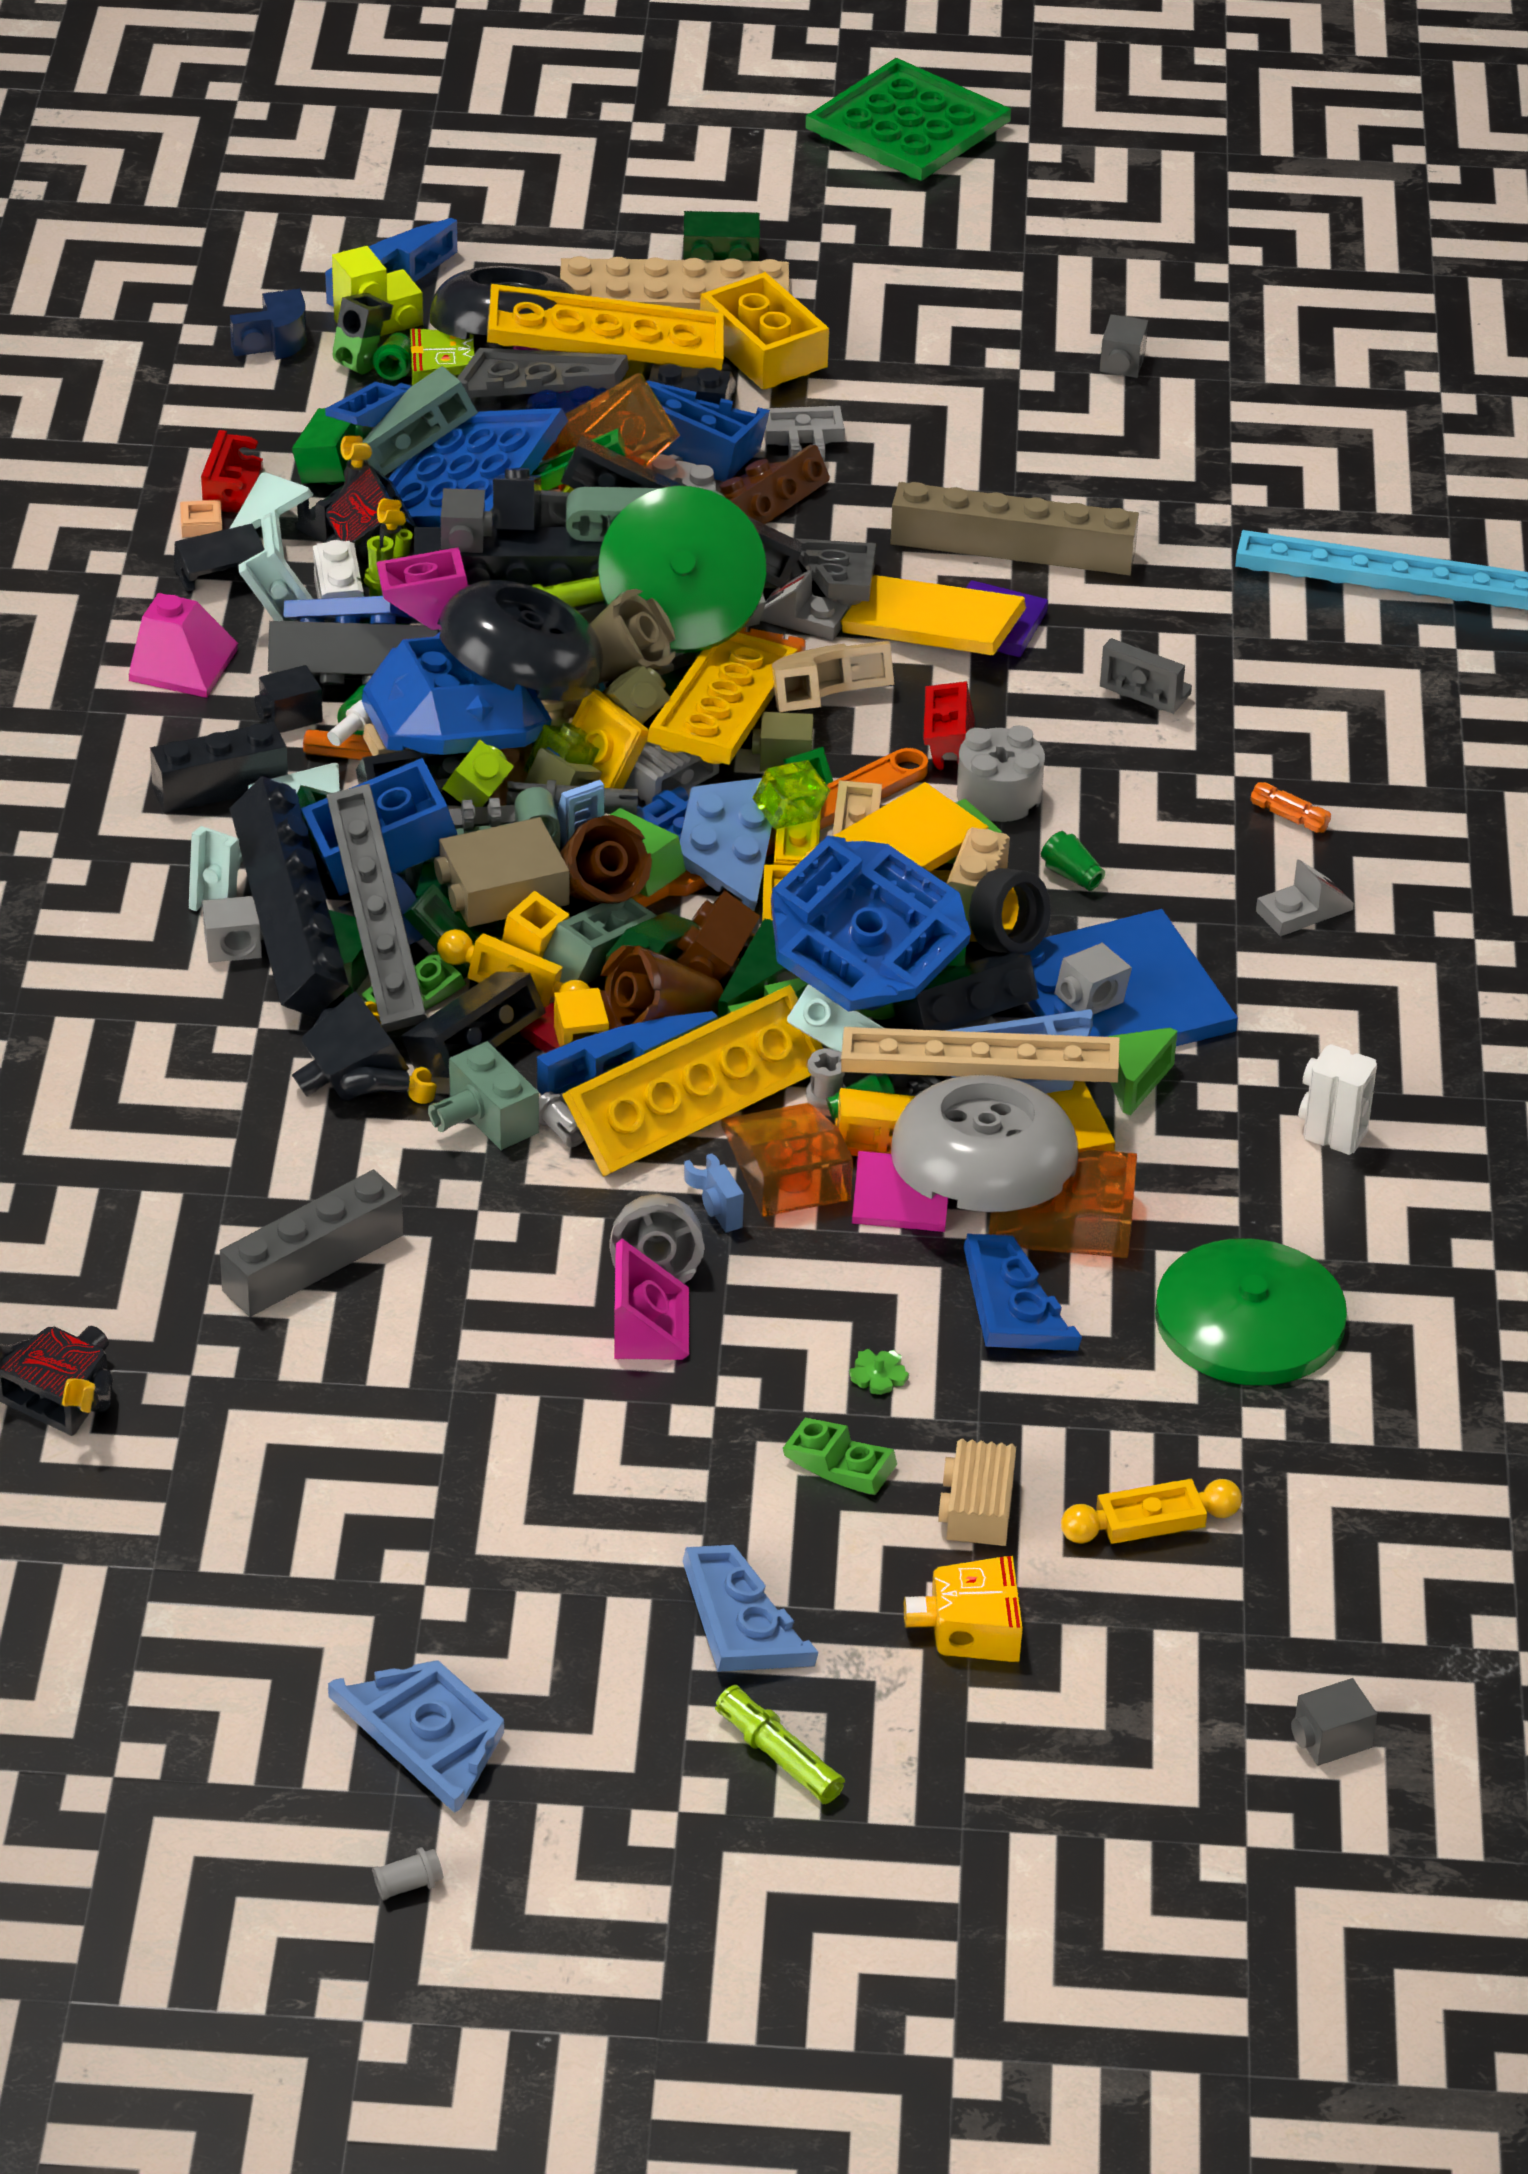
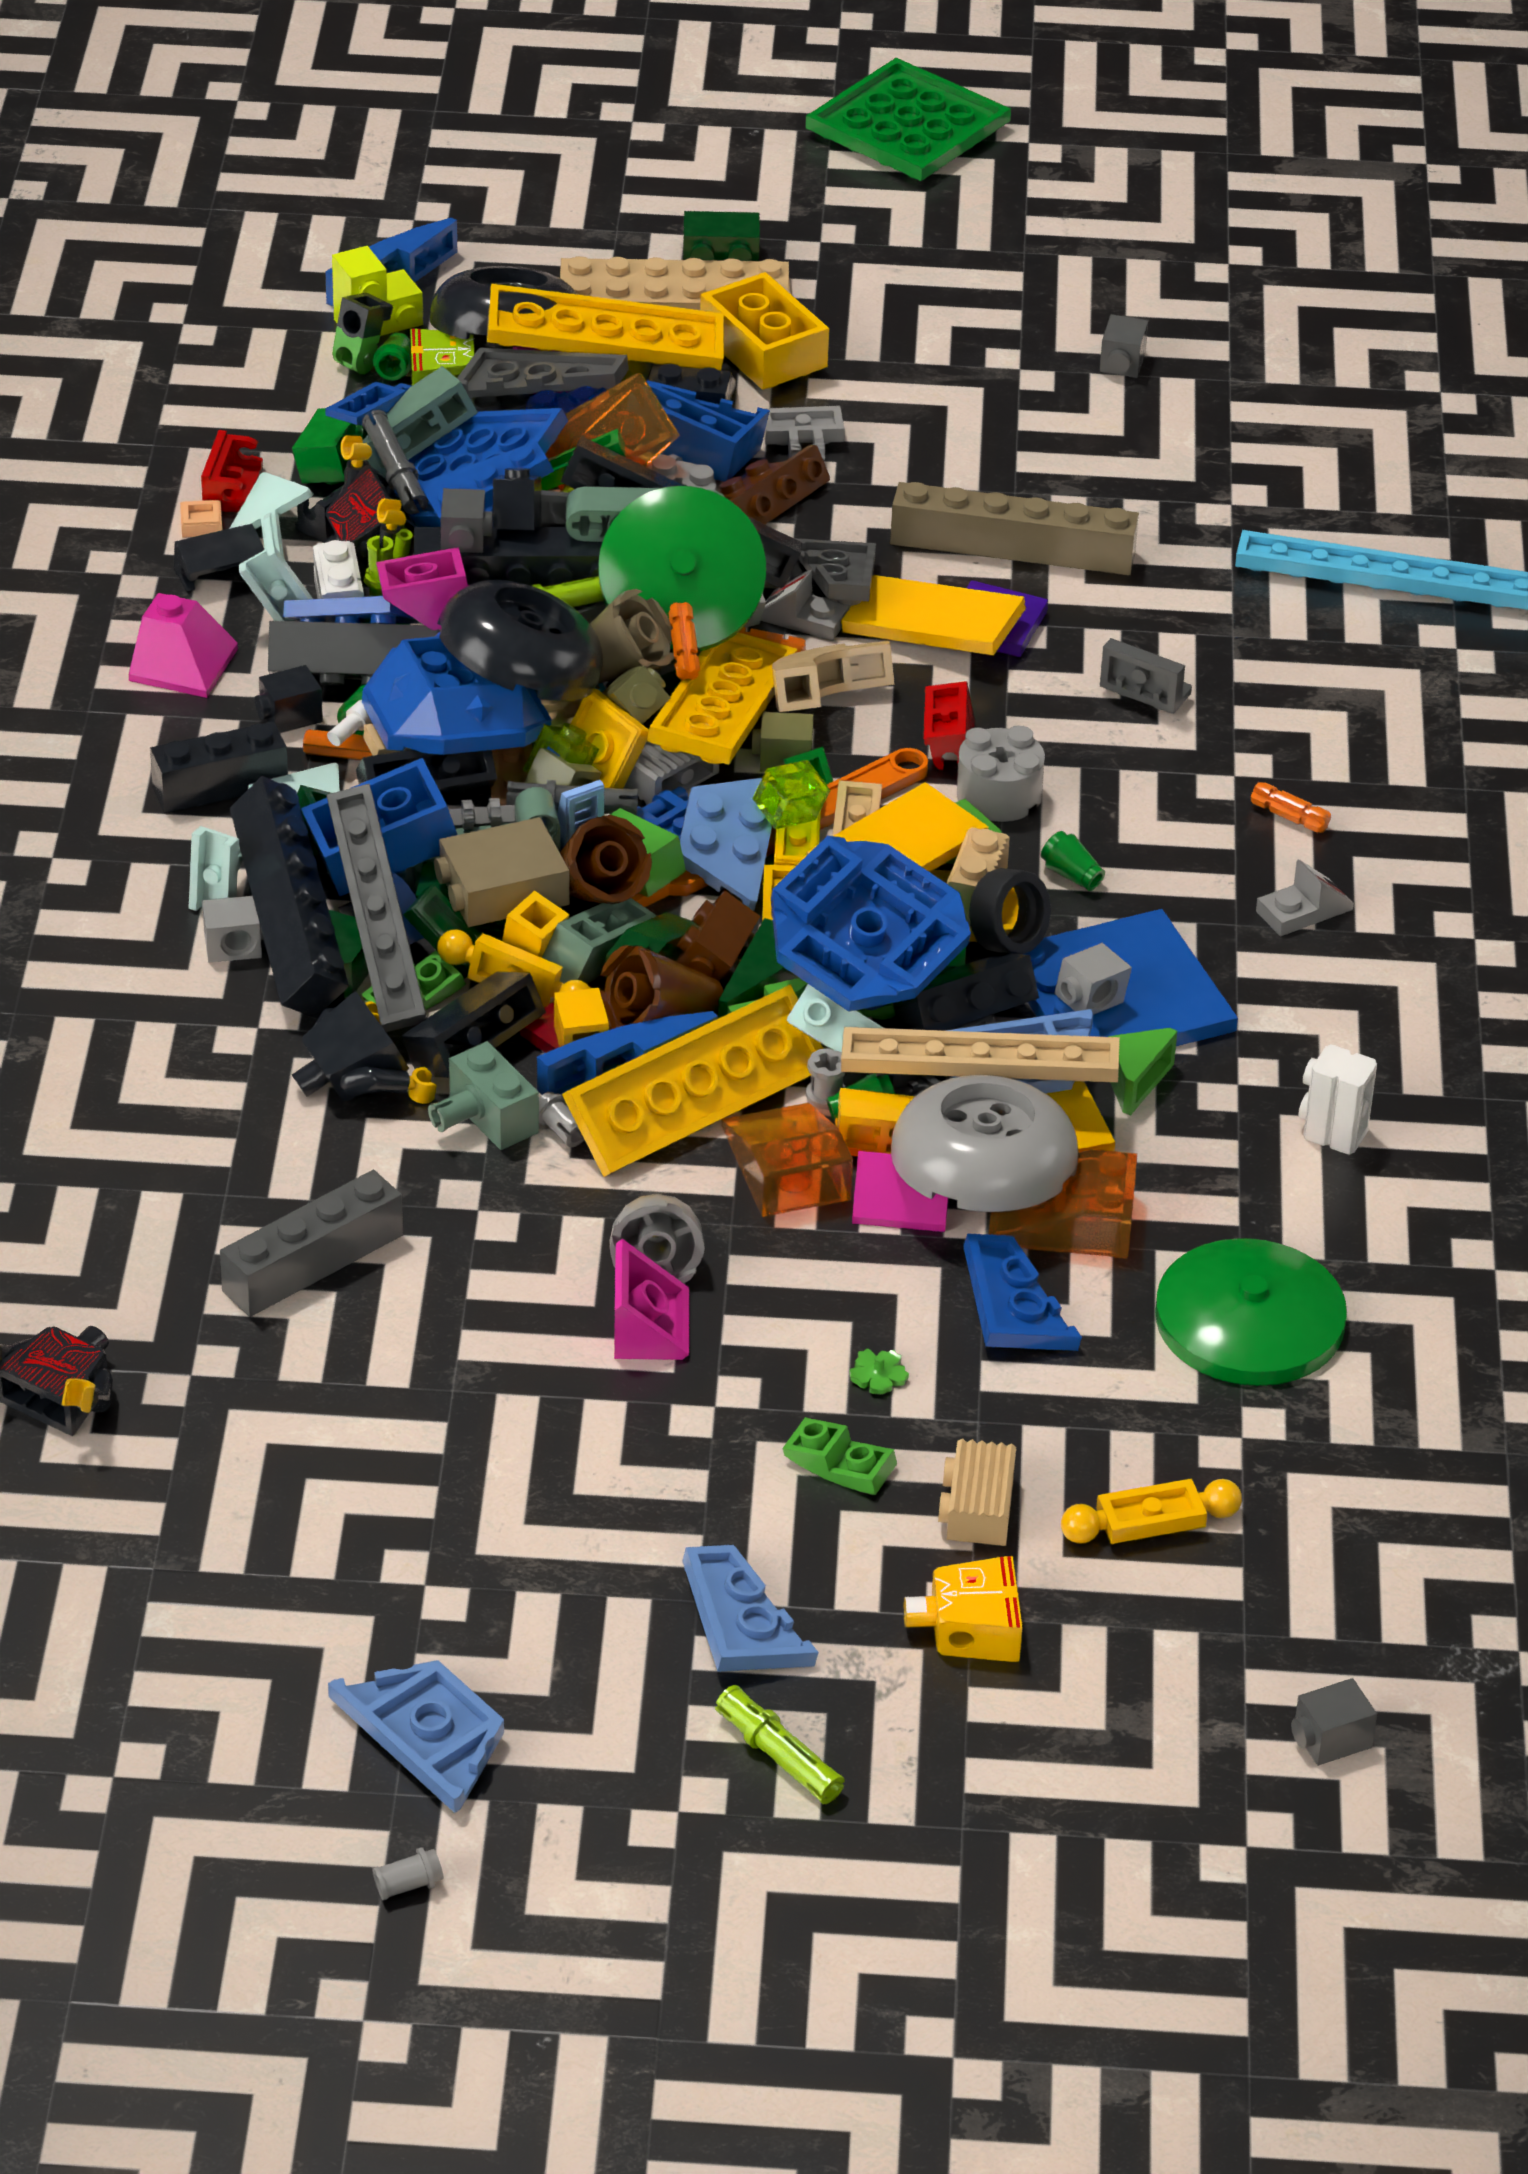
(275, 329): dark blue brick -> none
(400, 473): none -> dark grey pin
(479, 775): lime brick -> none
(481, 474): none -> blue wing
(684, 641): none -> orange axle
(720, 1192): medium blue plate -> none

